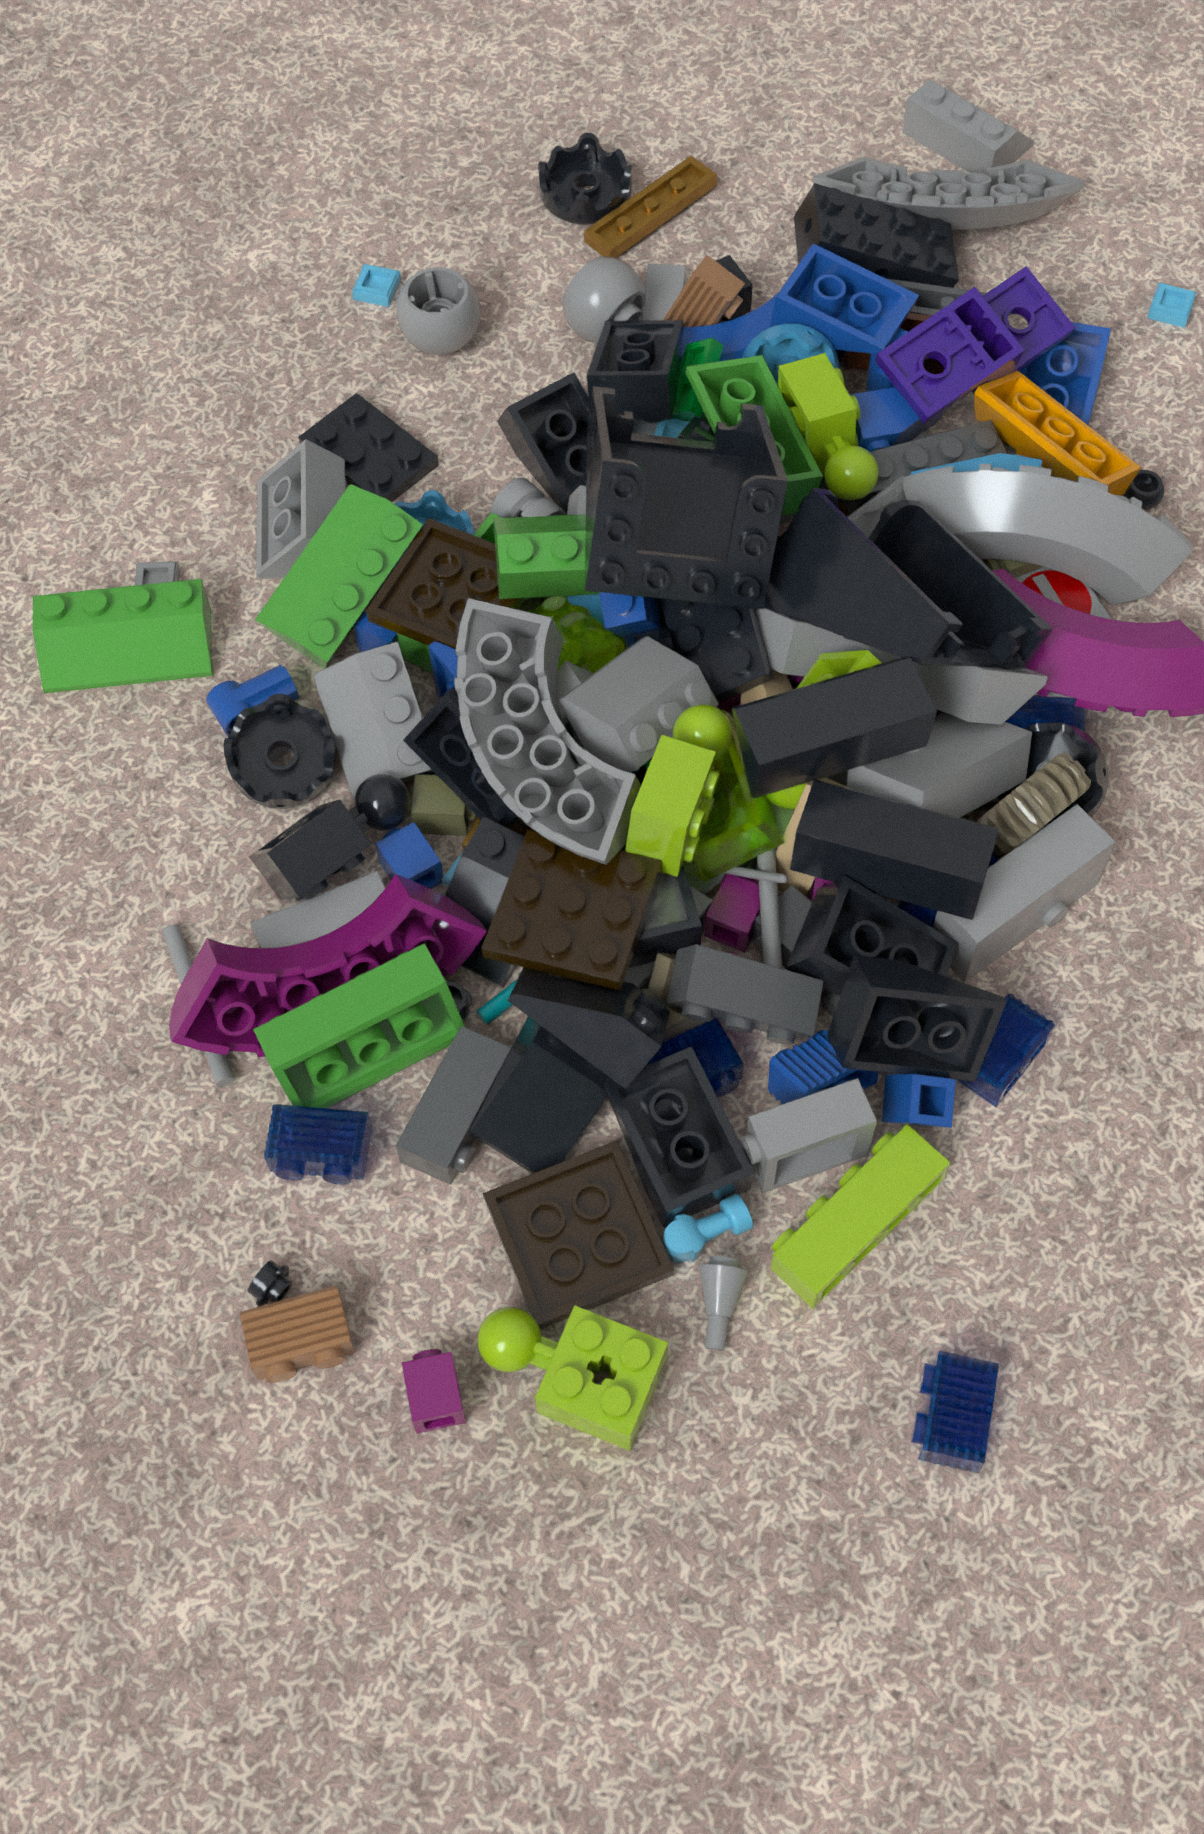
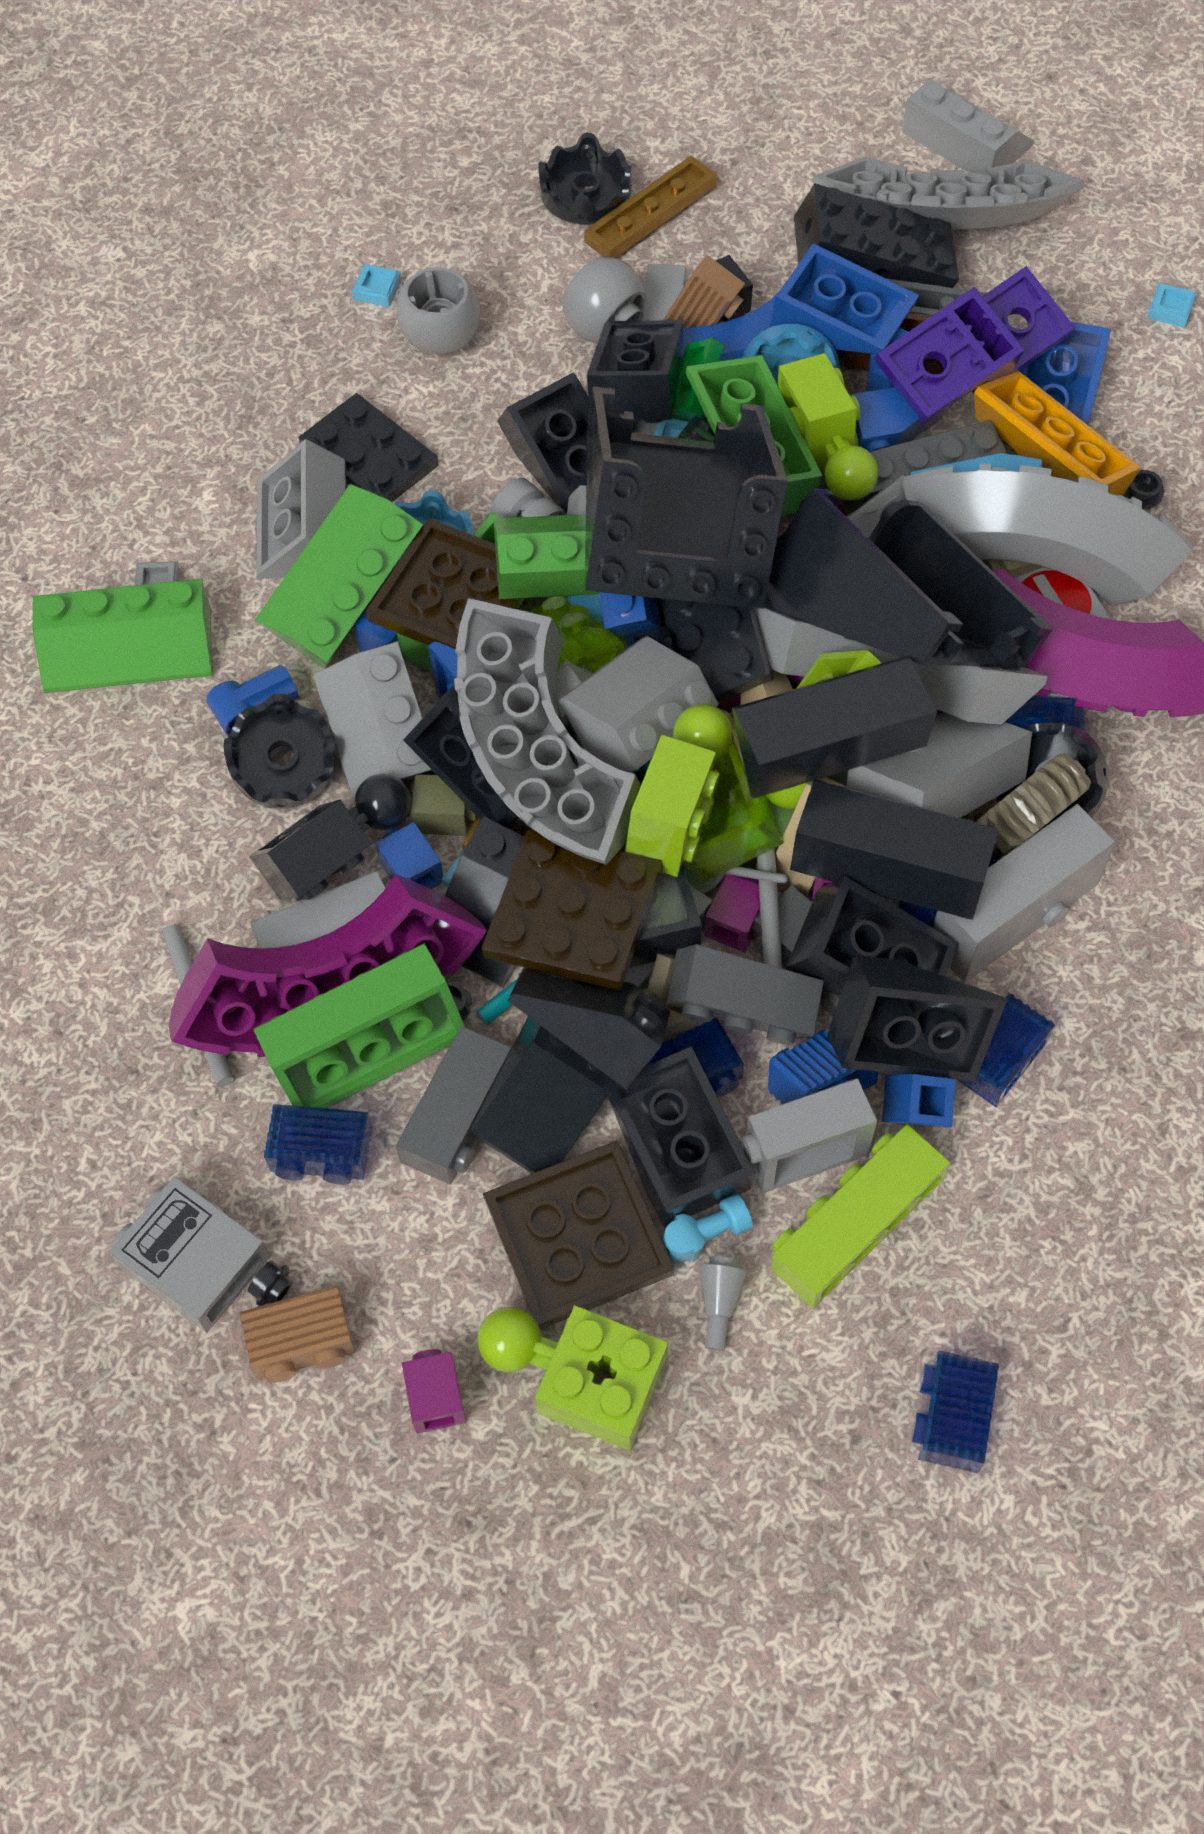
(189, 1253): none -> light grey brick

